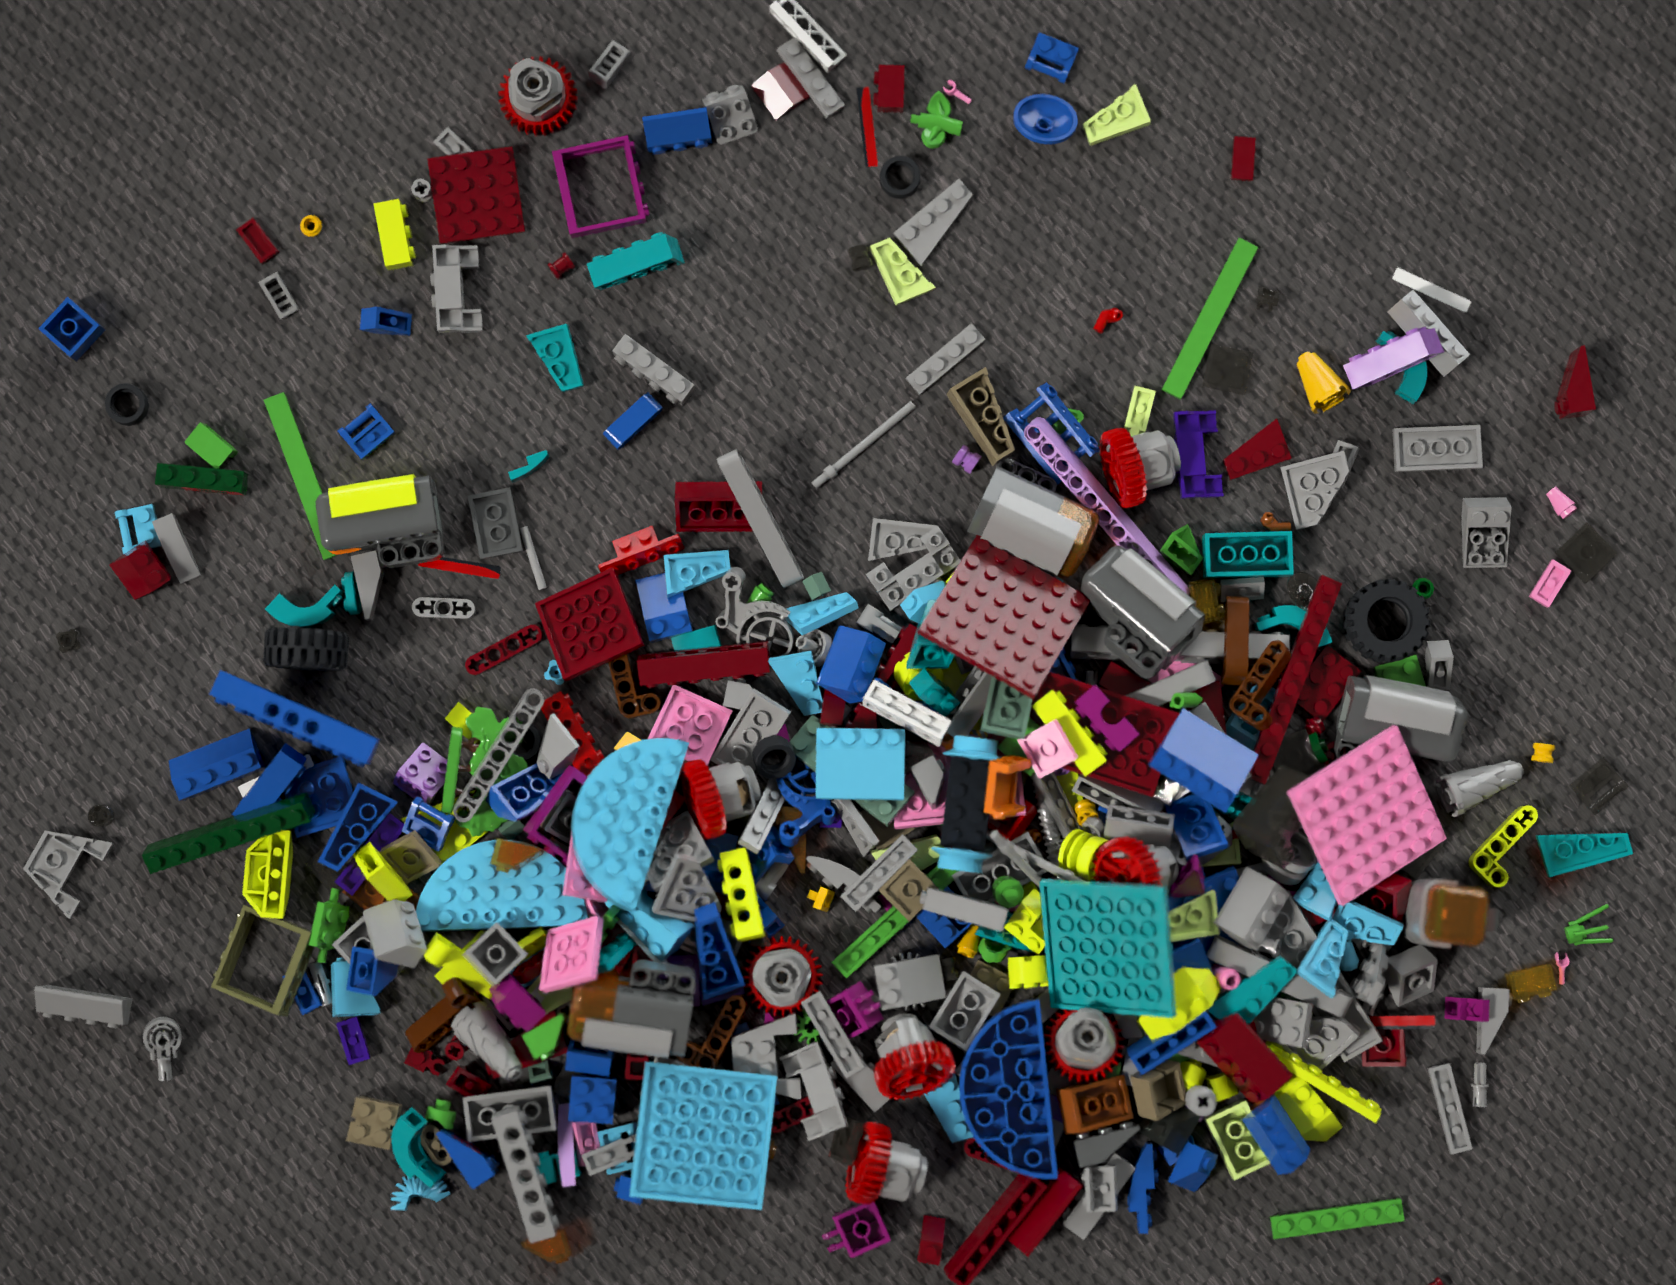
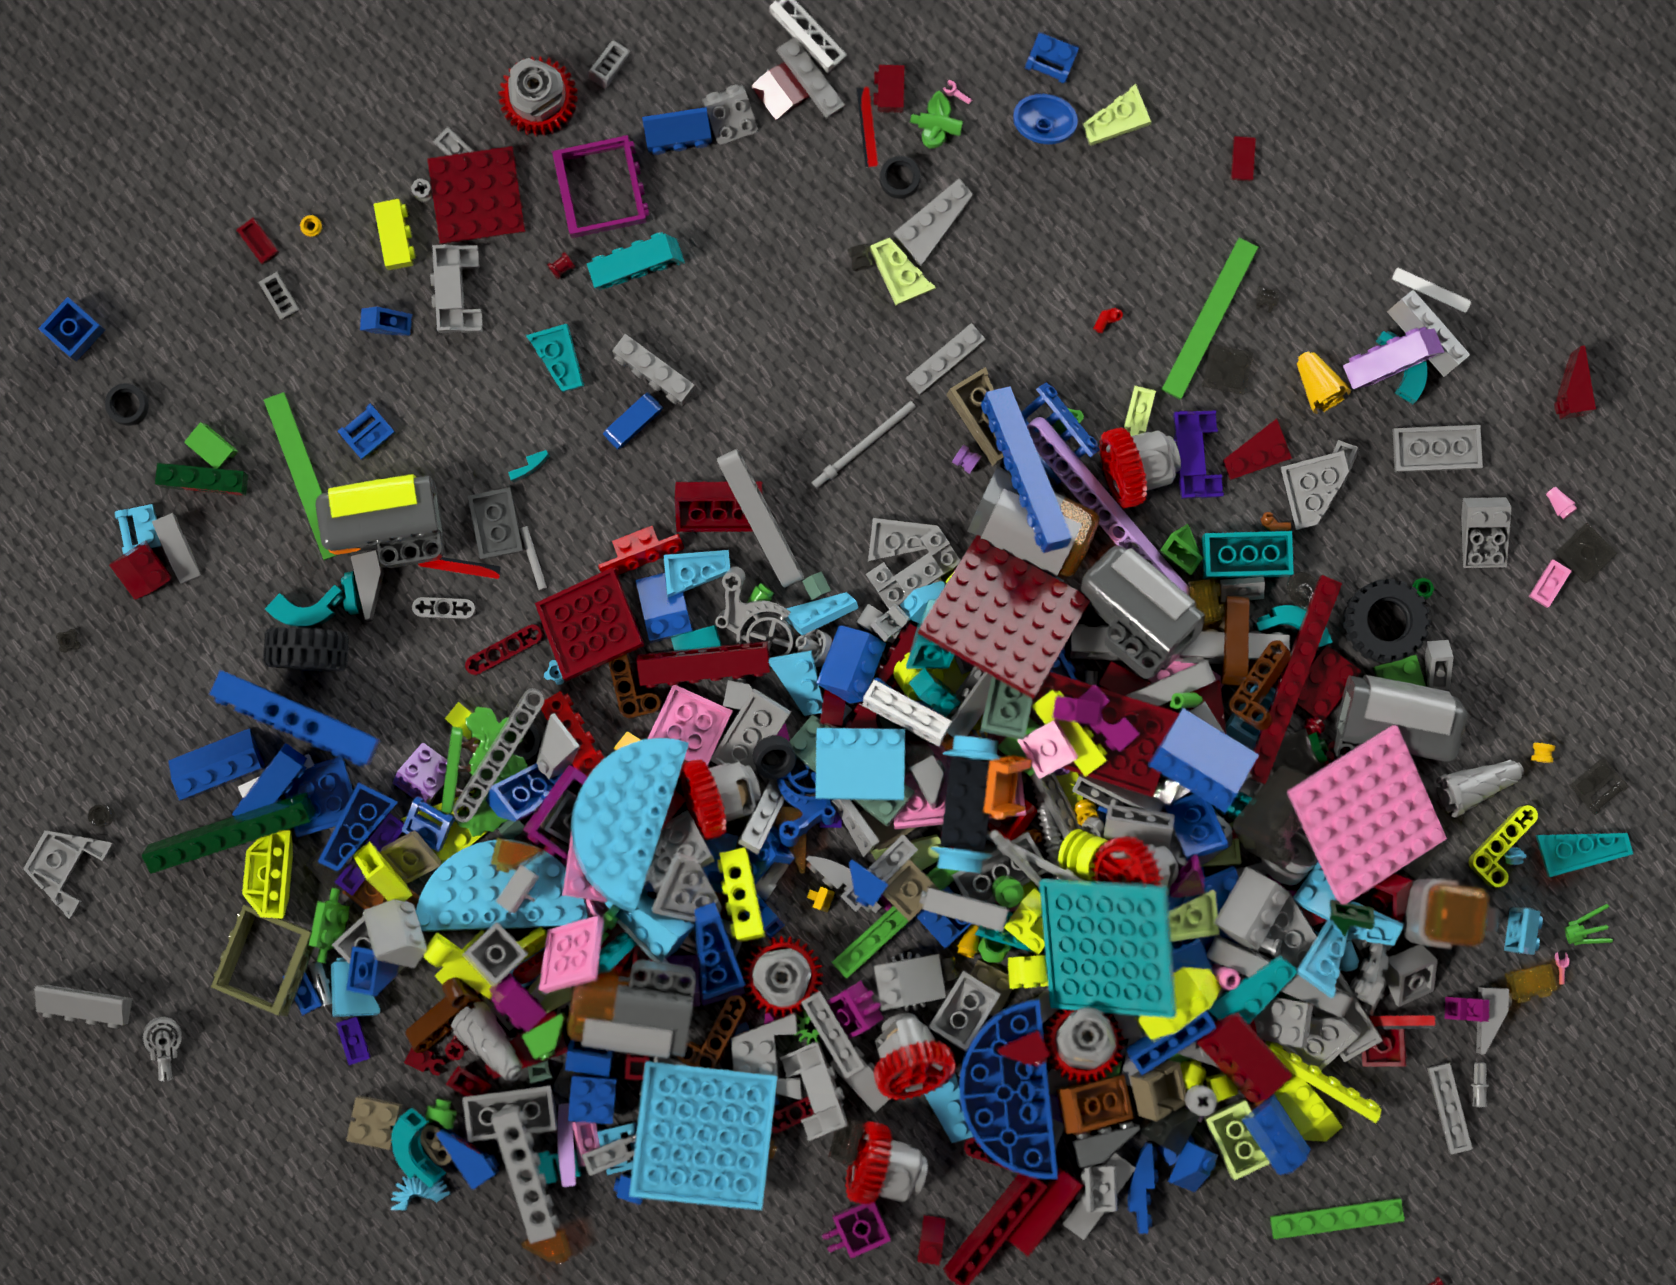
(518, 889): none -> light grey panel
(866, 885): none -> blue slope
(890, 622): none -> light grey bracket
(1026, 470): none -> brick
(1026, 1049): none -> dark red slope
(1076, 710): none -> magenta slope
(1351, 914): none -> dark green slope
(1514, 856): none -> medium azure plate
(1523, 930): none -> medium azure slope

